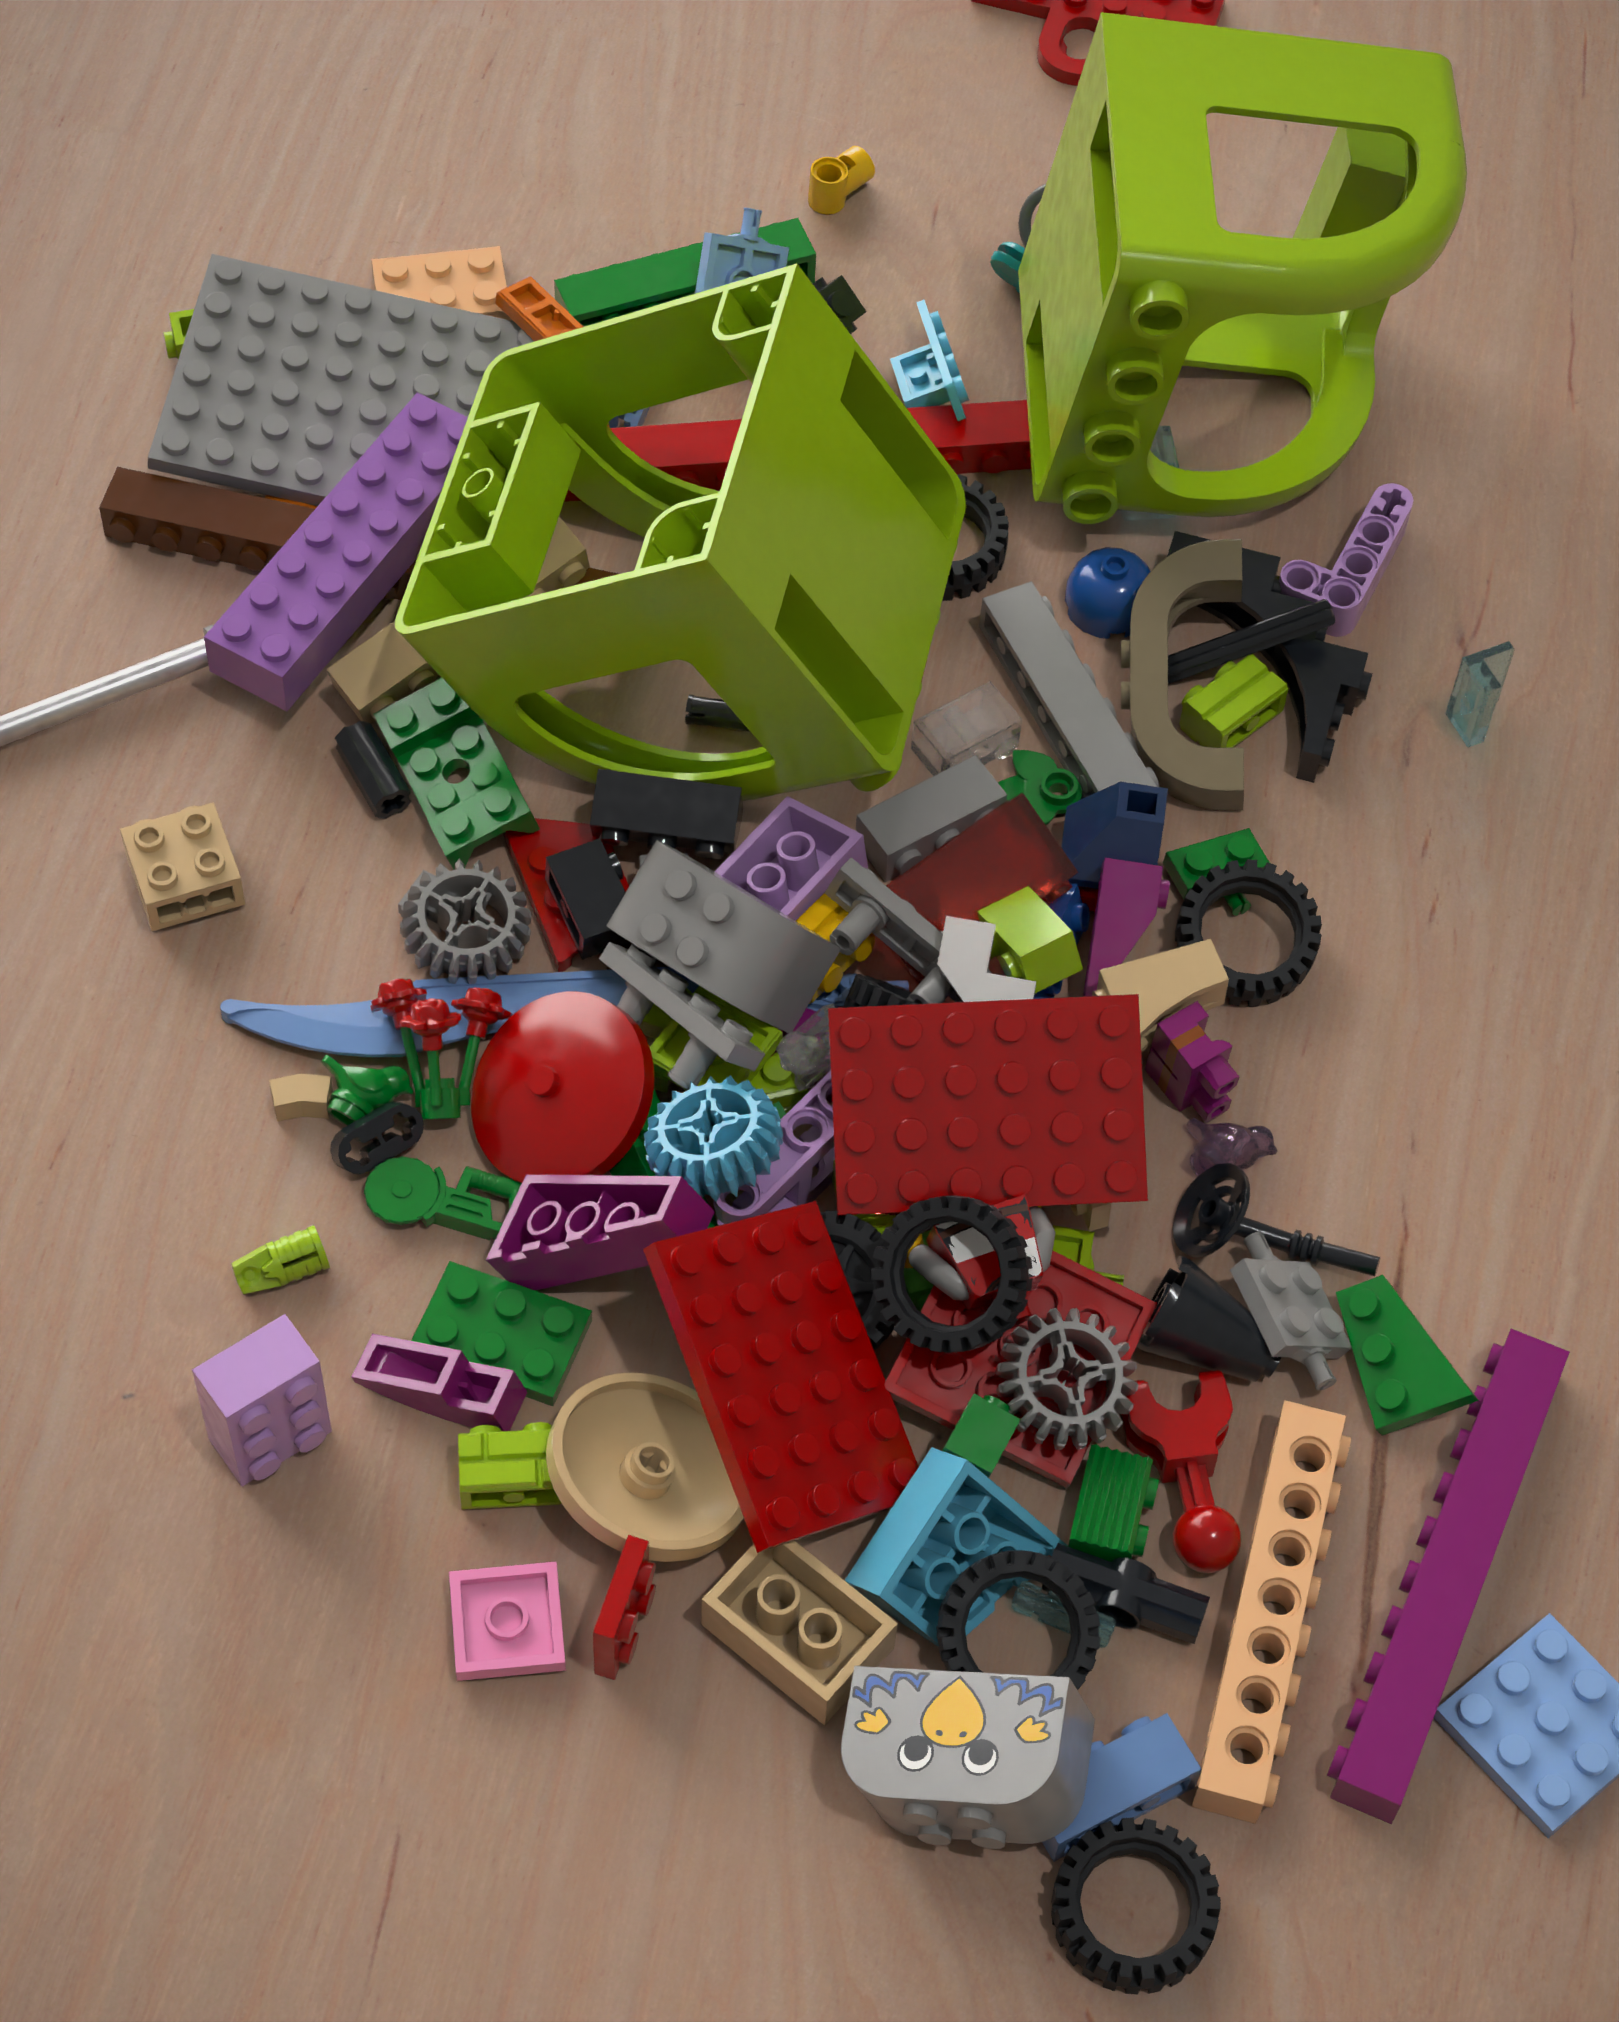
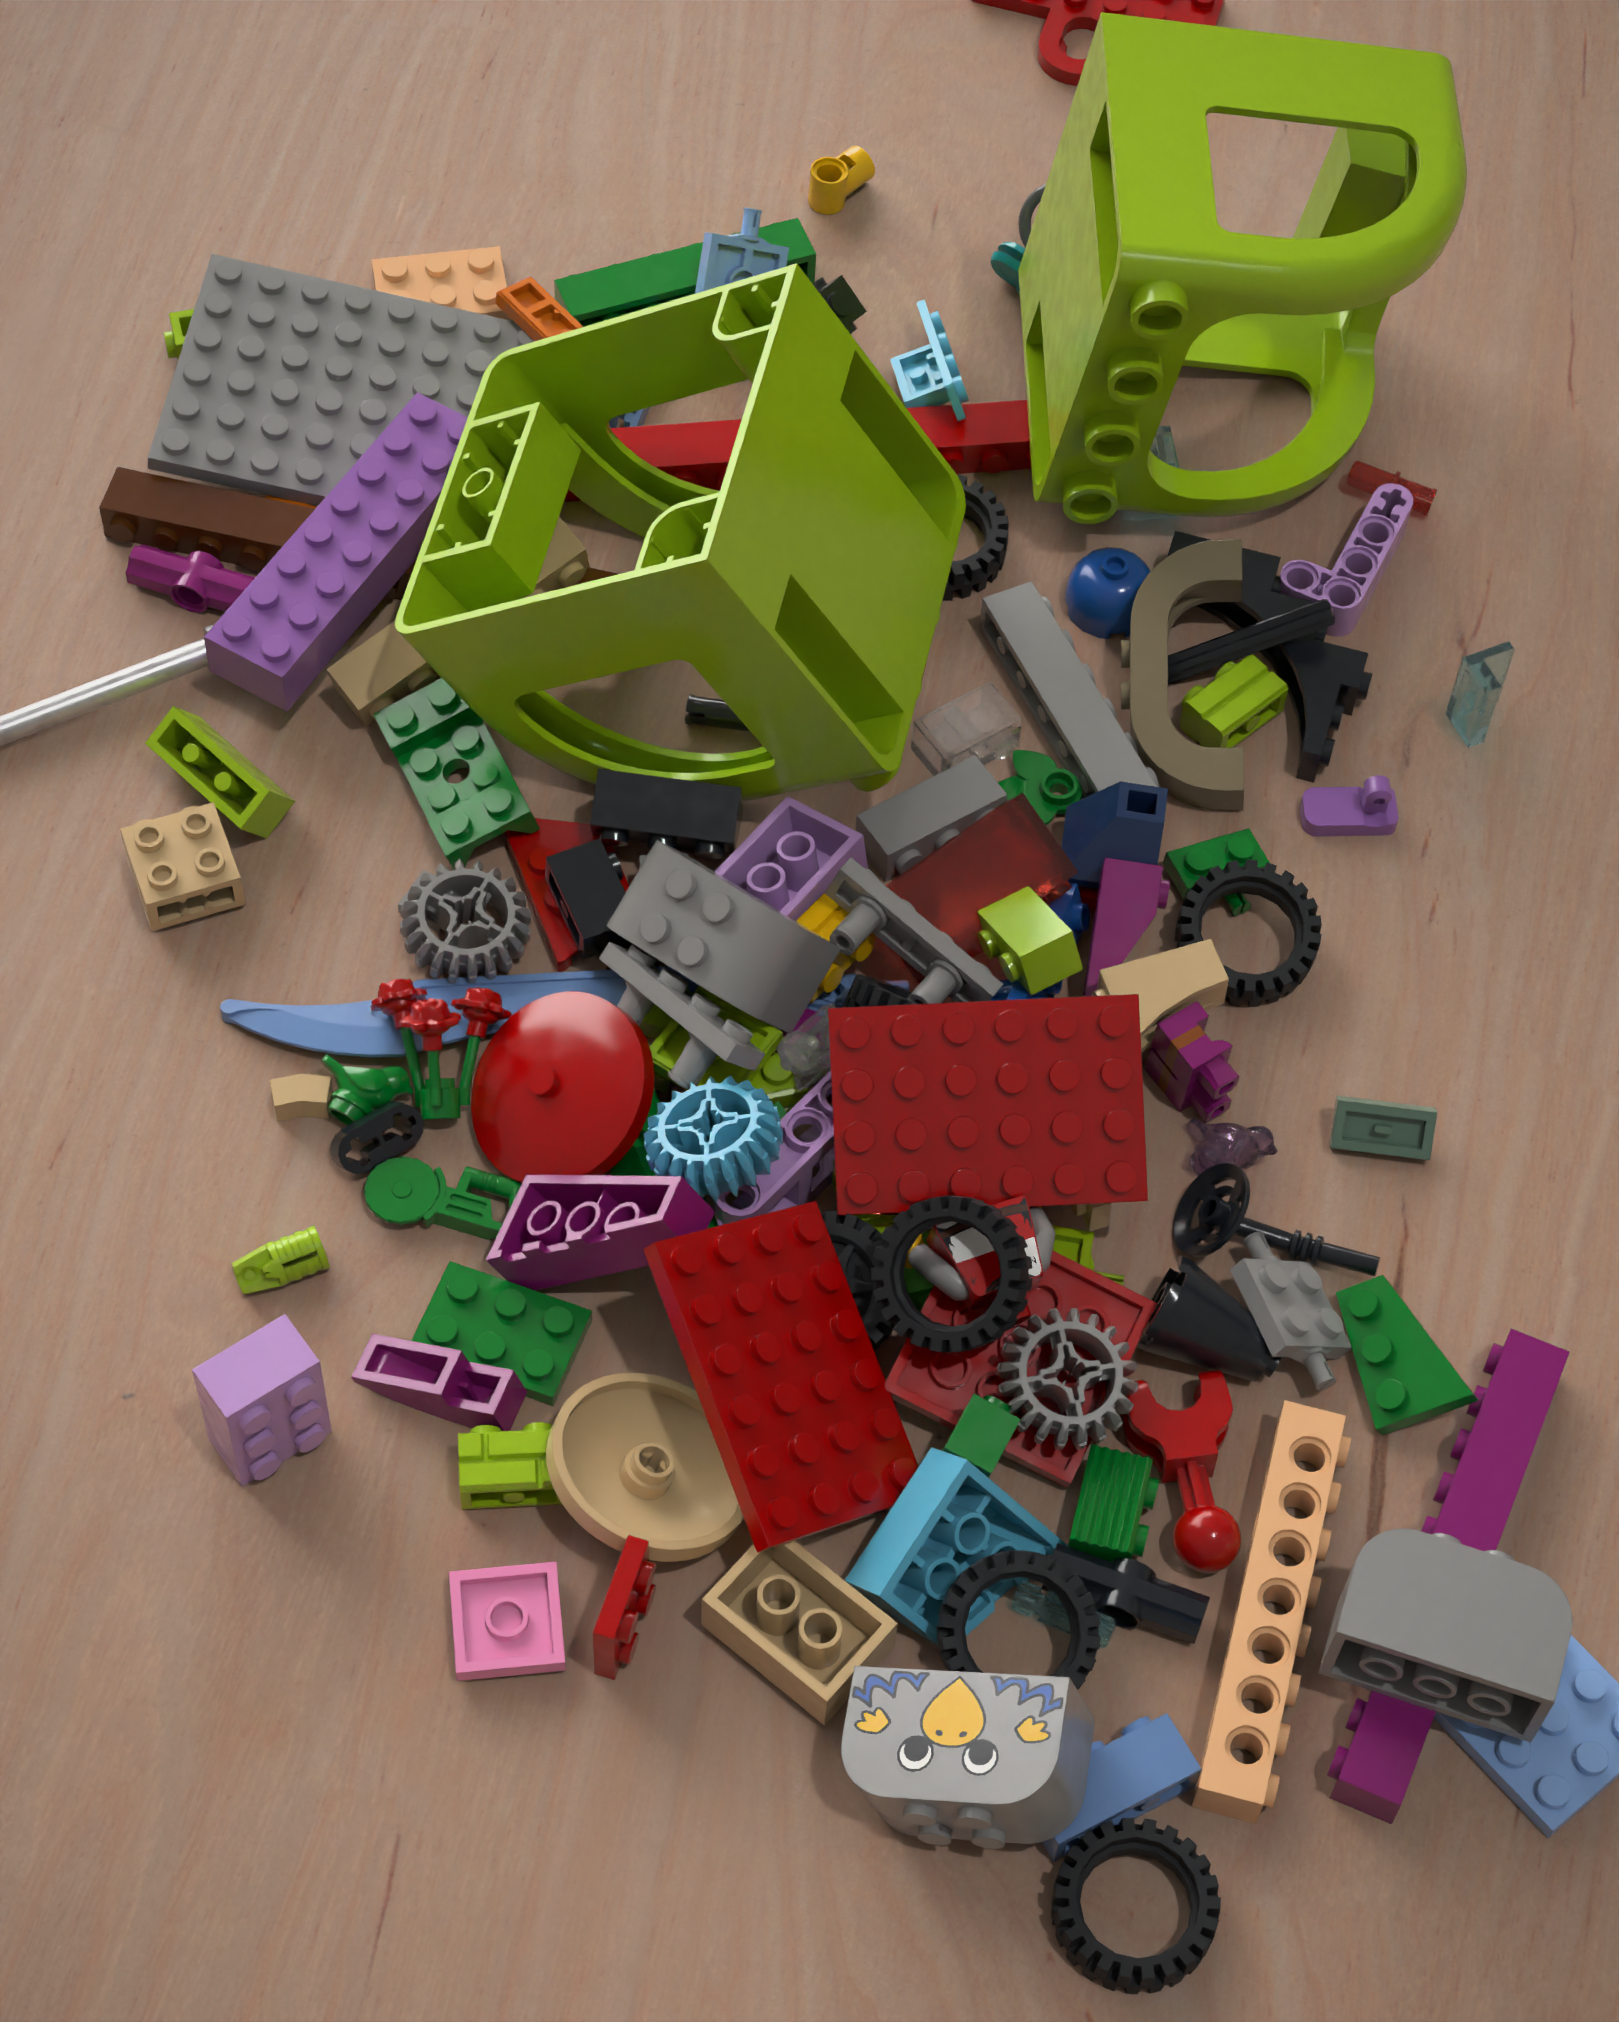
(190, 581): none -> magenta piece
(220, 772): none -> lime brick
(373, 769): black axle -> none
(966, 959): white tile -> none
(1350, 809): none -> medium lavender piece
(1369, 478): none -> clear red axle
(1383, 1127): none -> sand green plate
(1451, 1631): none -> light grey brick

